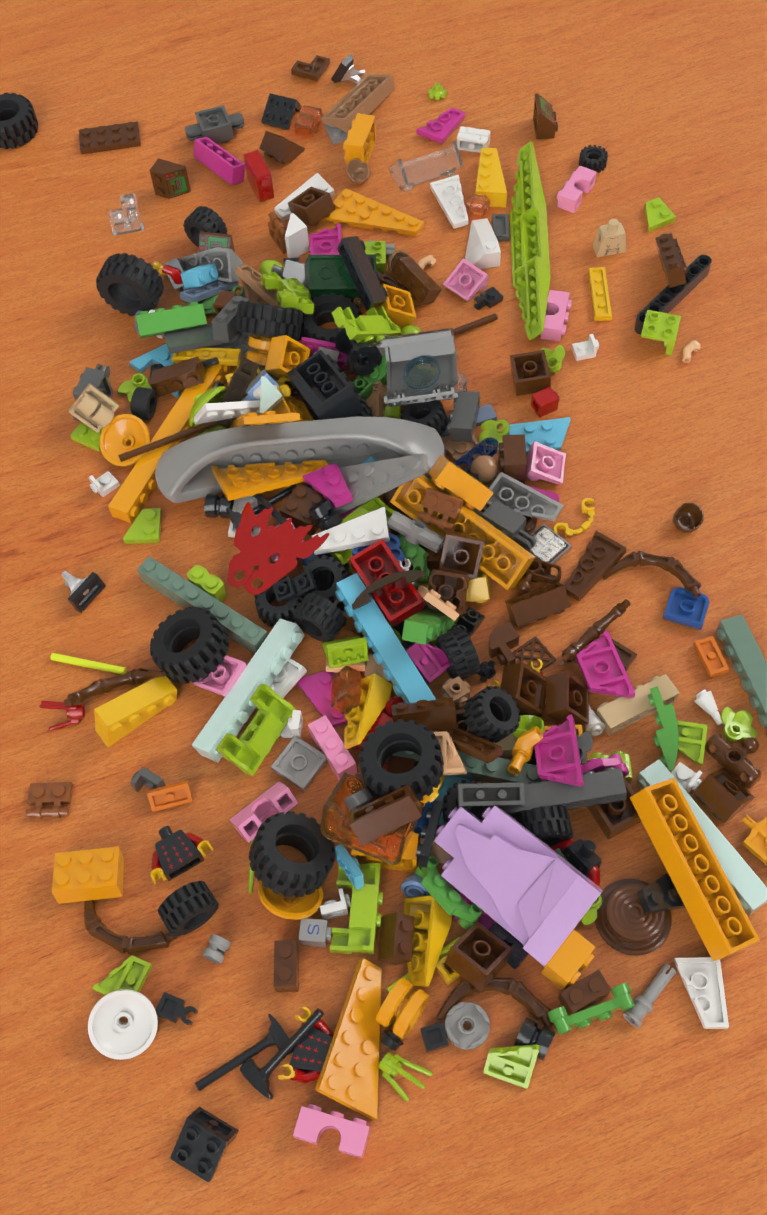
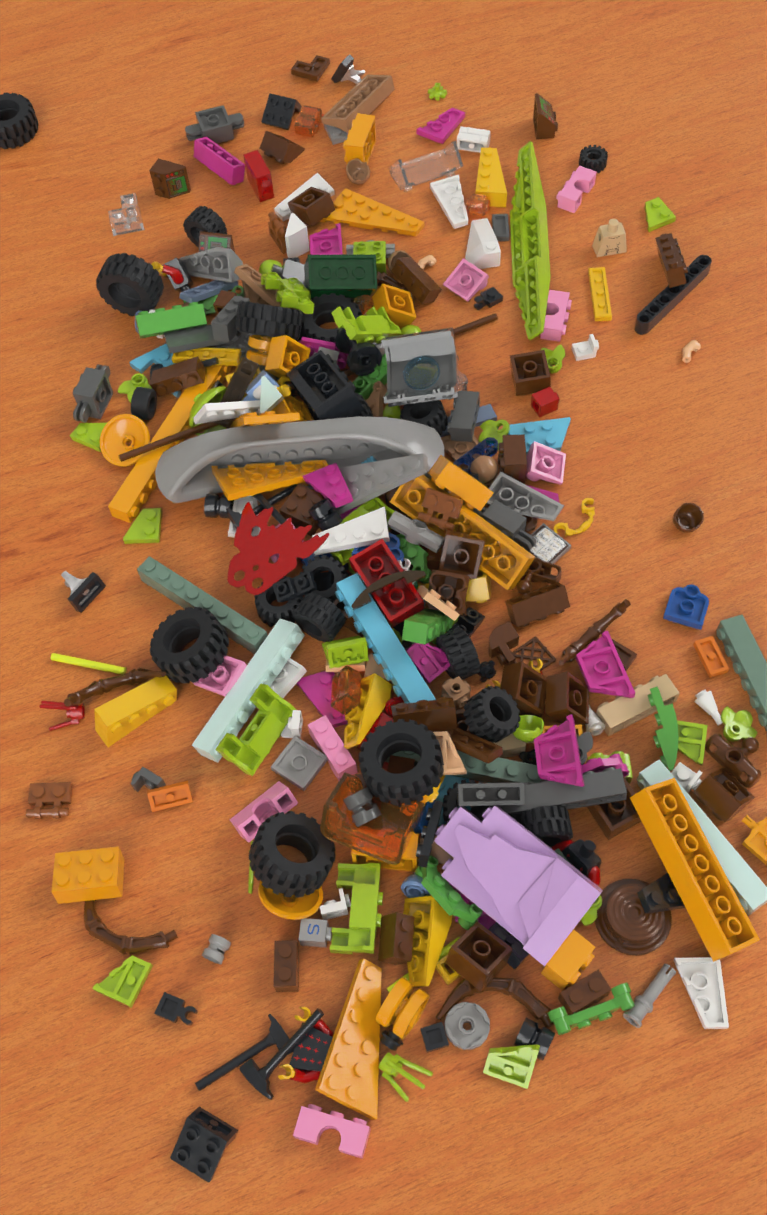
(94, 408): tan plate -> none
(104, 484): white bracket -> none
(109, 137): reddish brown plate -> none
(117, 1038): white dish -> none
(177, 853): torso -> none
(188, 908): black tyre -> none
(199, 276): medium azure brick -> none
(209, 583): lime brick -> none
(350, 866): medium azure plate -> none
(361, 272): black slope -> none
(385, 814): reddish brown brick -> none
(523, 749): light orange arm -> none
(598, 559): reddish brown wing -> none
(661, 327): lime bracket -> none
(666, 563): reddish brown animal -> none

